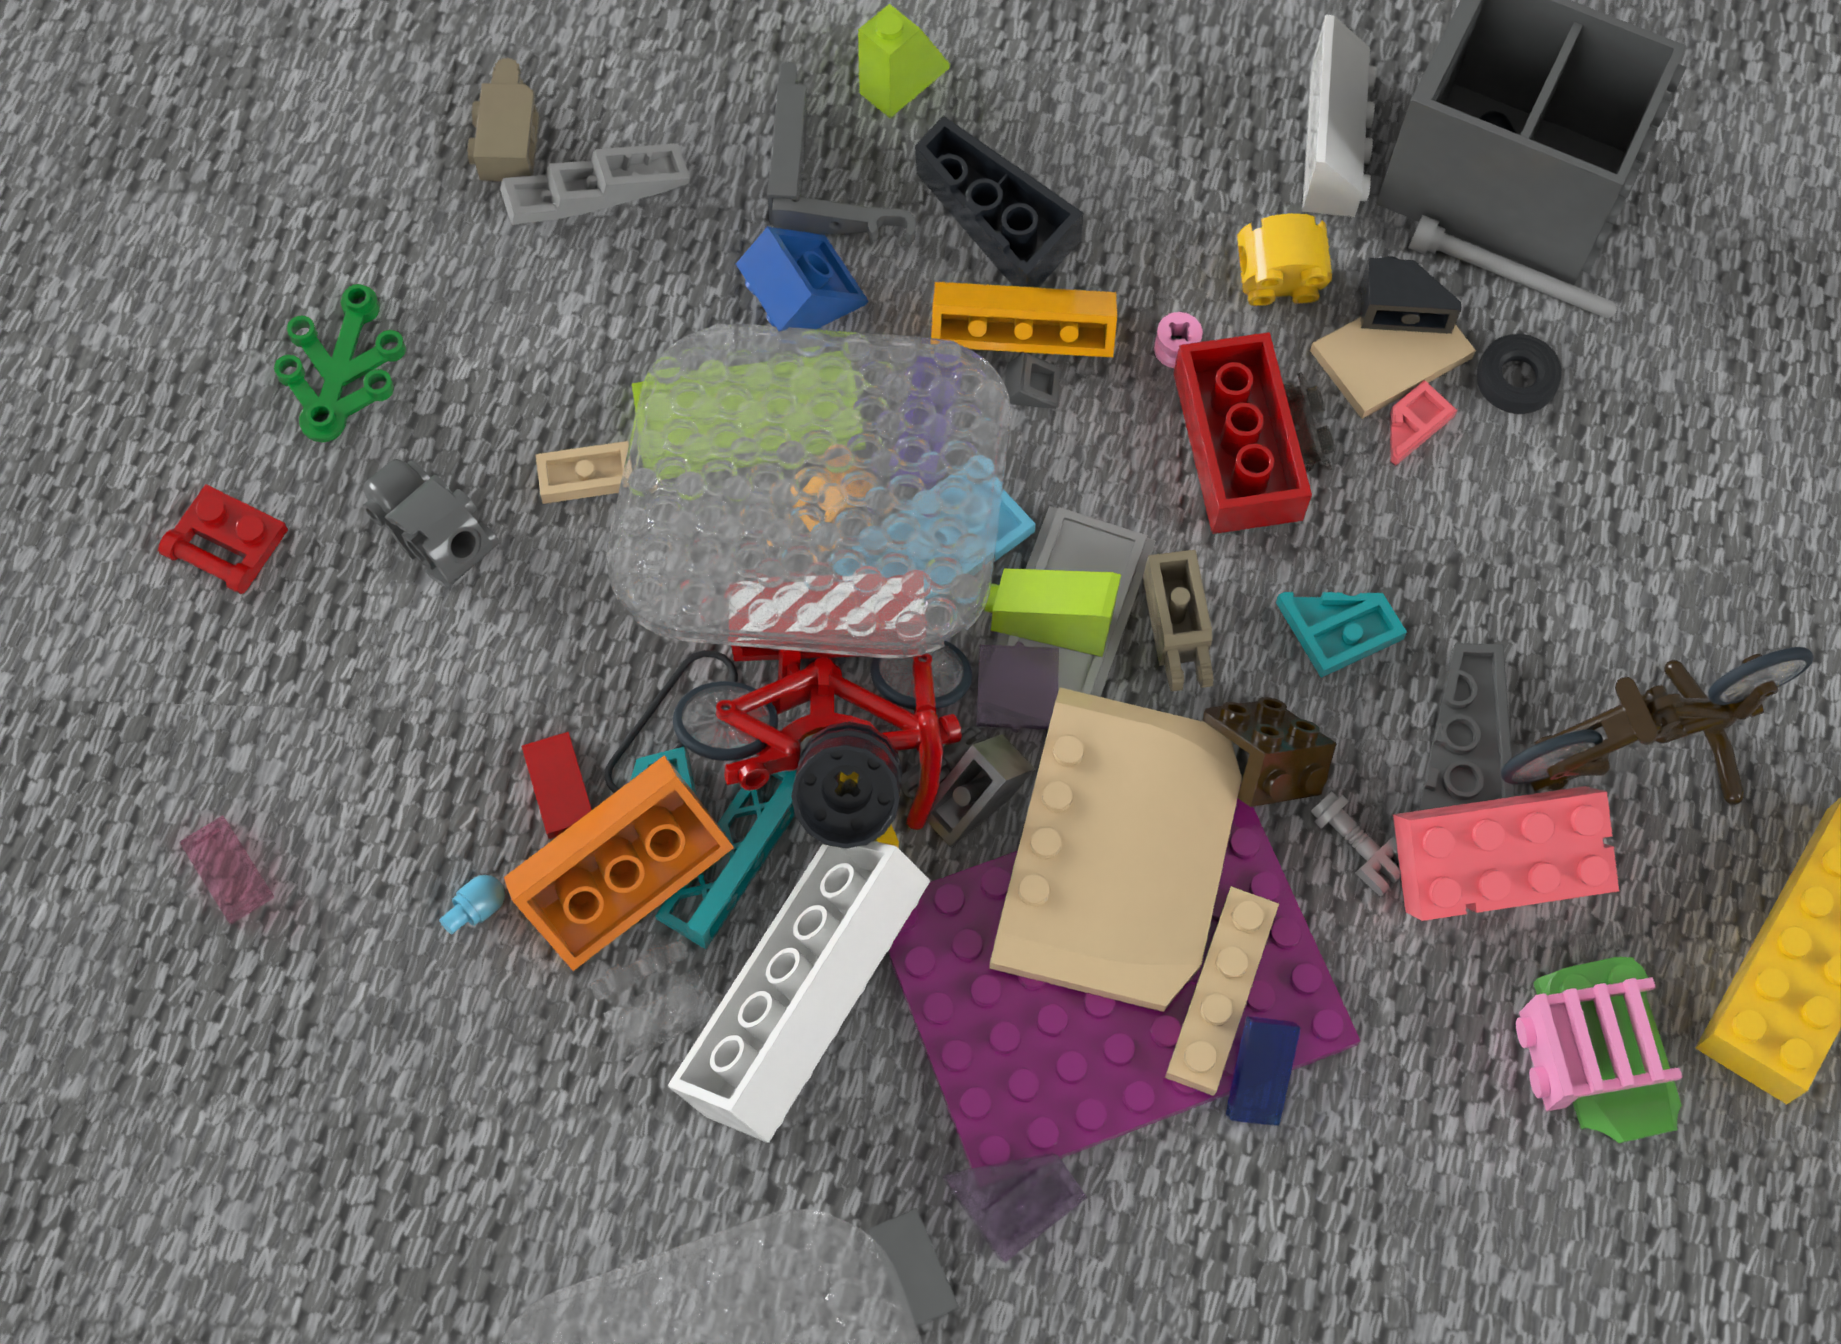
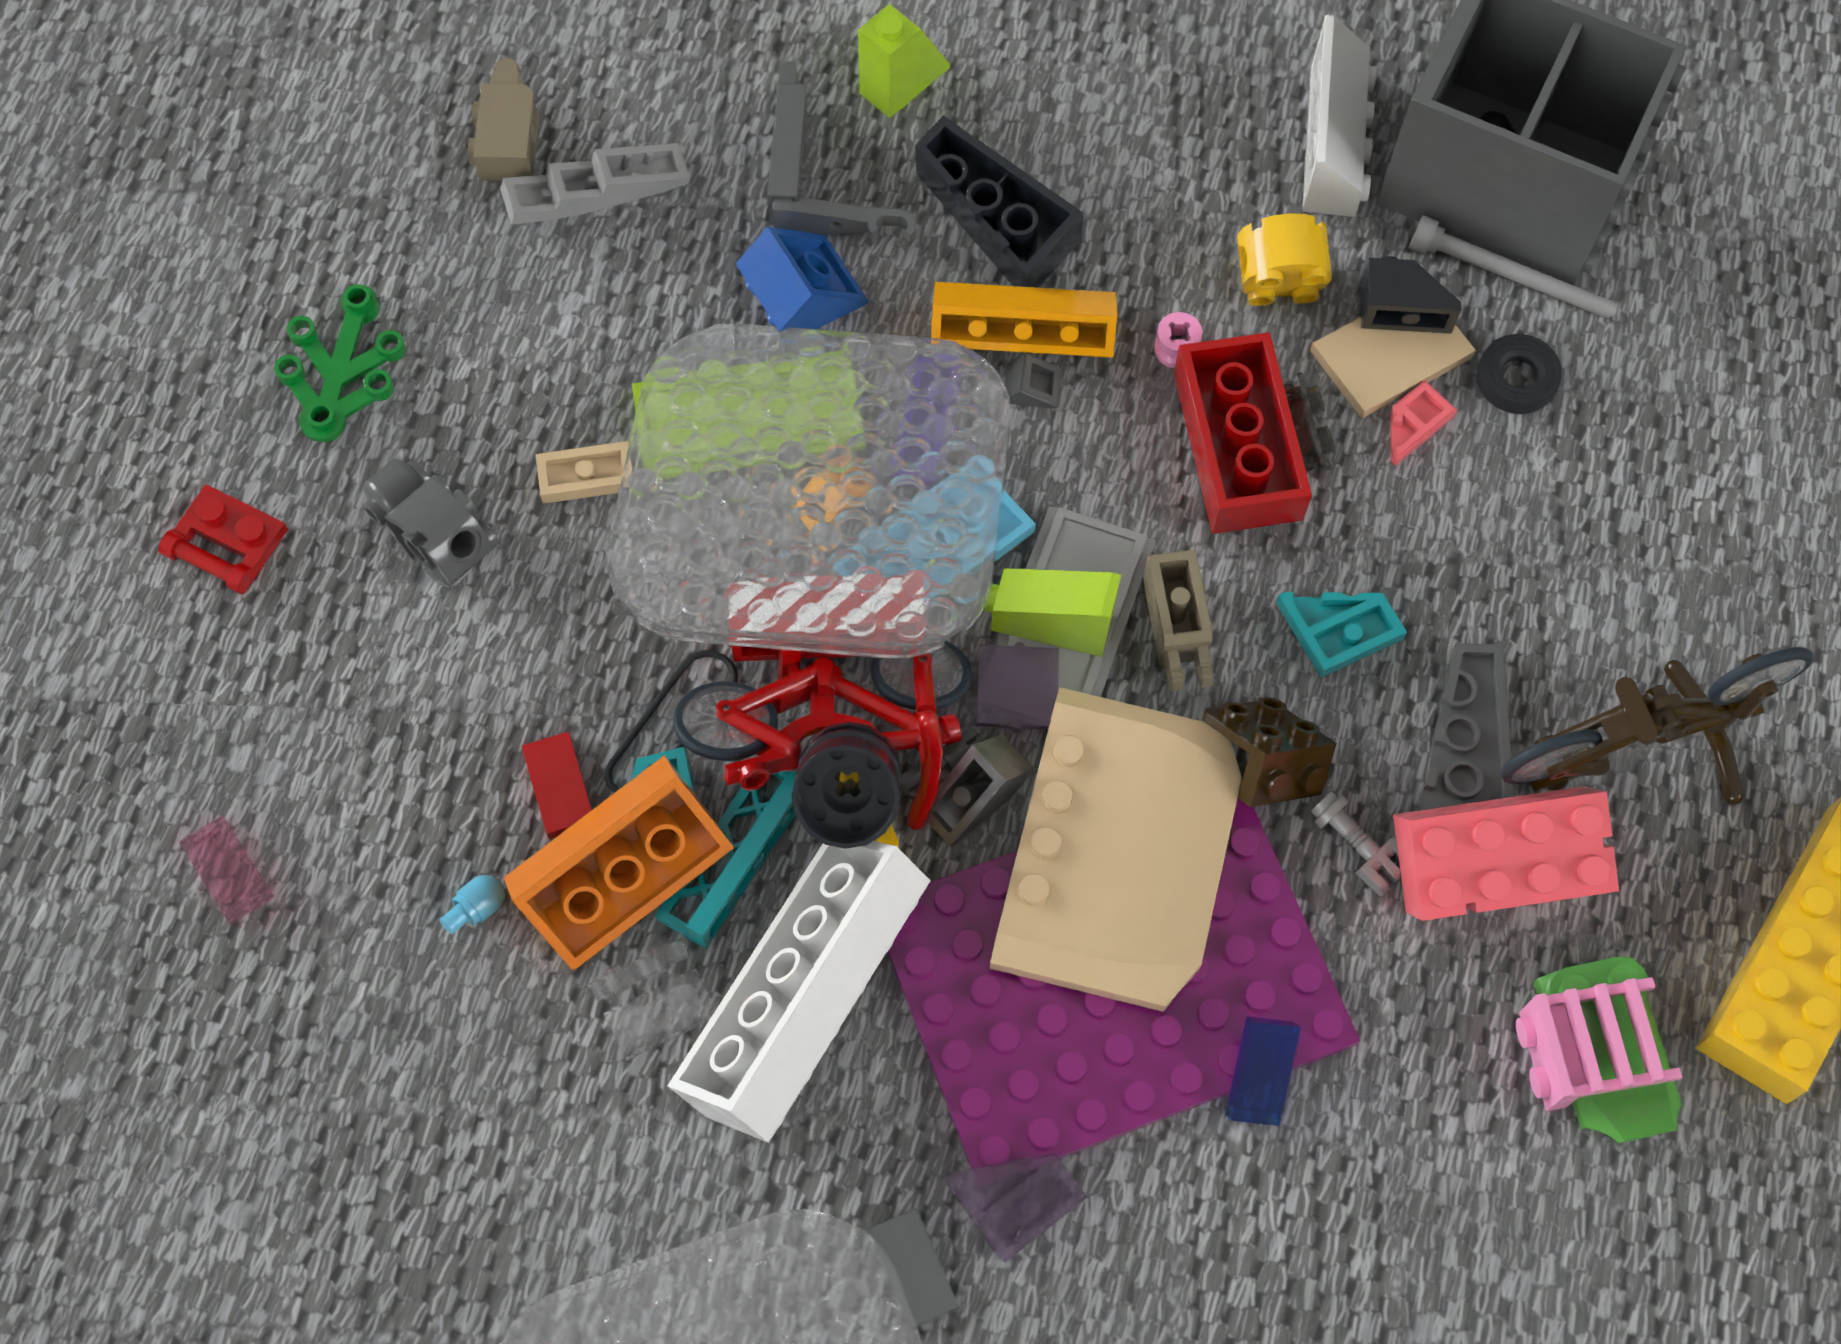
(1222, 991): tan plate -> none

